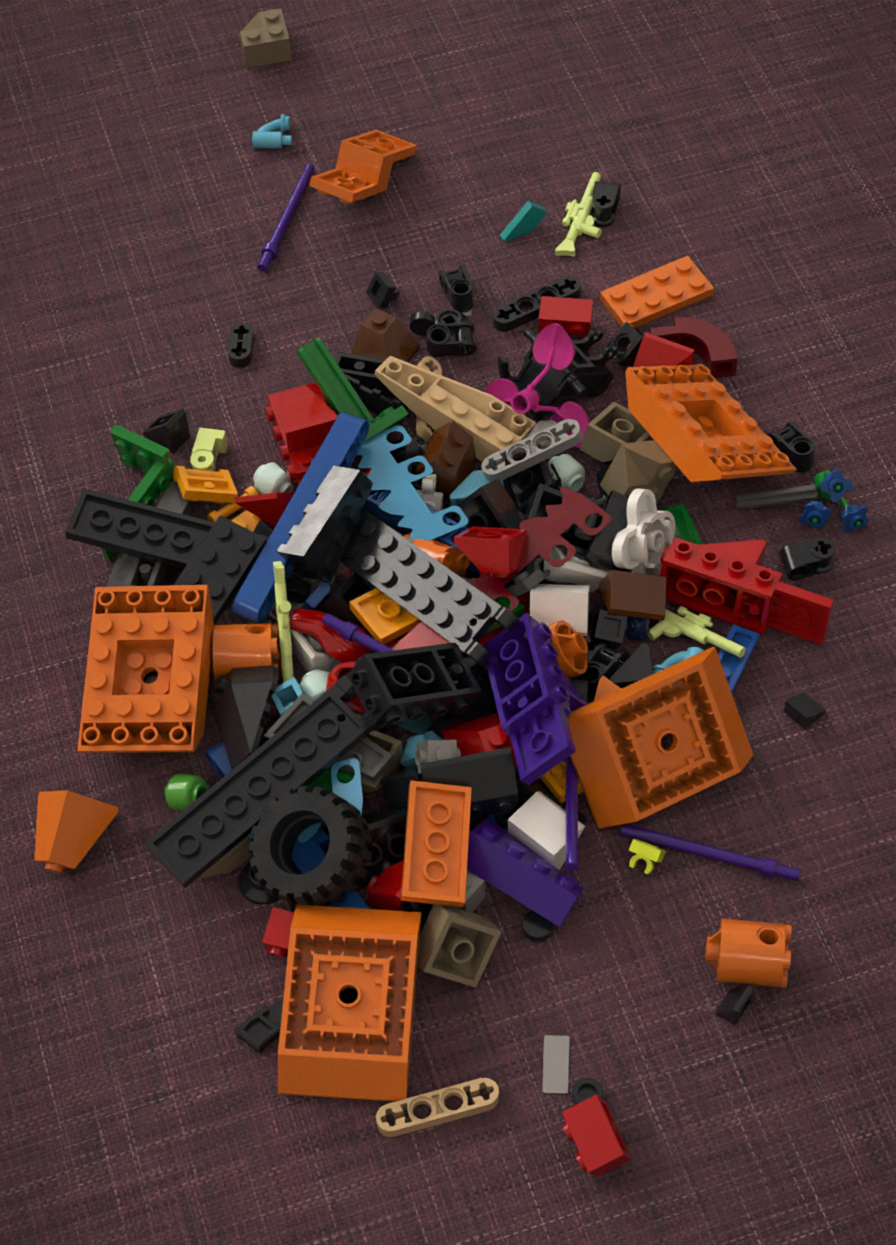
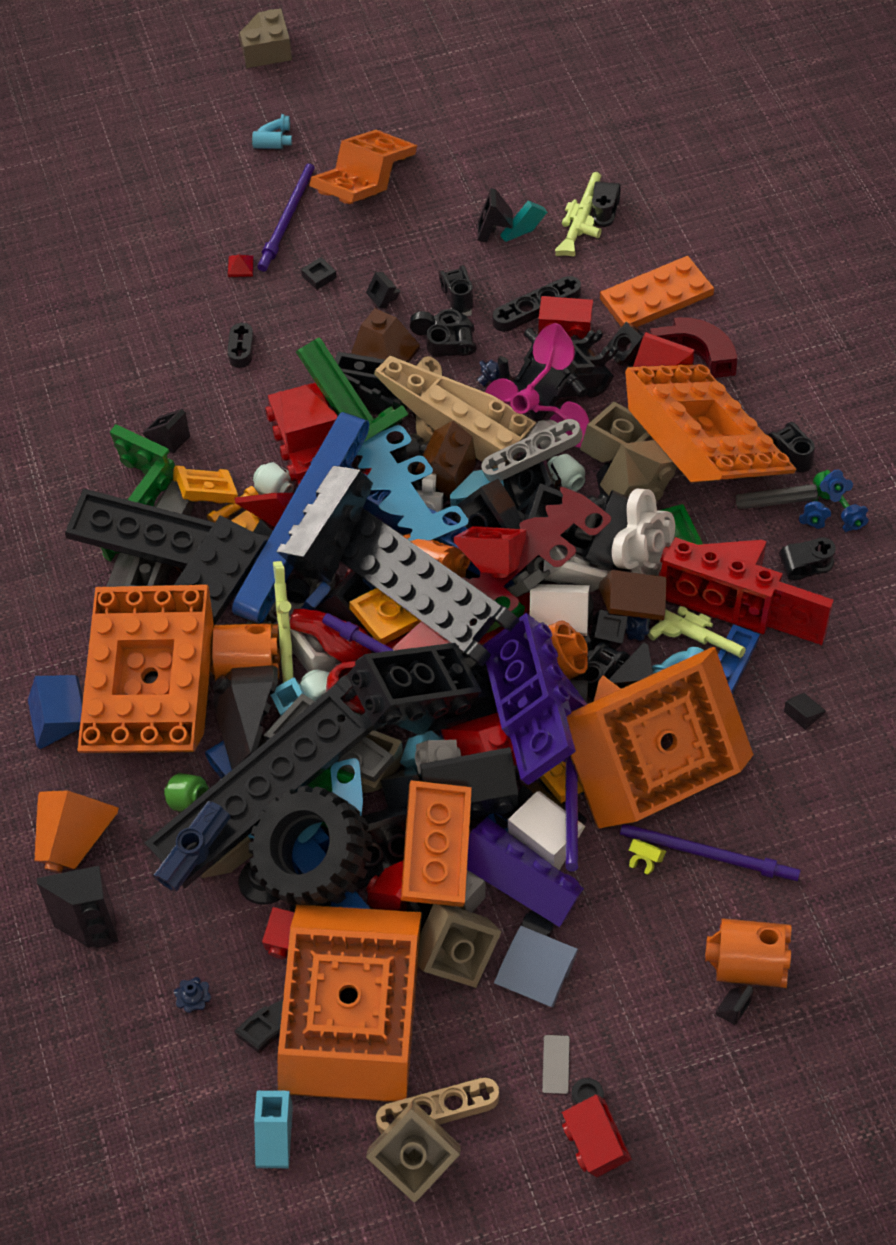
(55, 707): none -> blue slope
(80, 906): none -> black slope
(182, 861): none -> dark blue piece
(192, 995): none -> dark blue plant
(206, 448): yellowish green leg -> none
(240, 266): none -> red slope
(273, 1129): none -> medium azure slope
(318, 273): none -> black tile
(413, 1151): none -> dark tan slope
(489, 372): none -> dark blue plant
(494, 213): none -> black slope
(536, 966): none -> sand blue slope

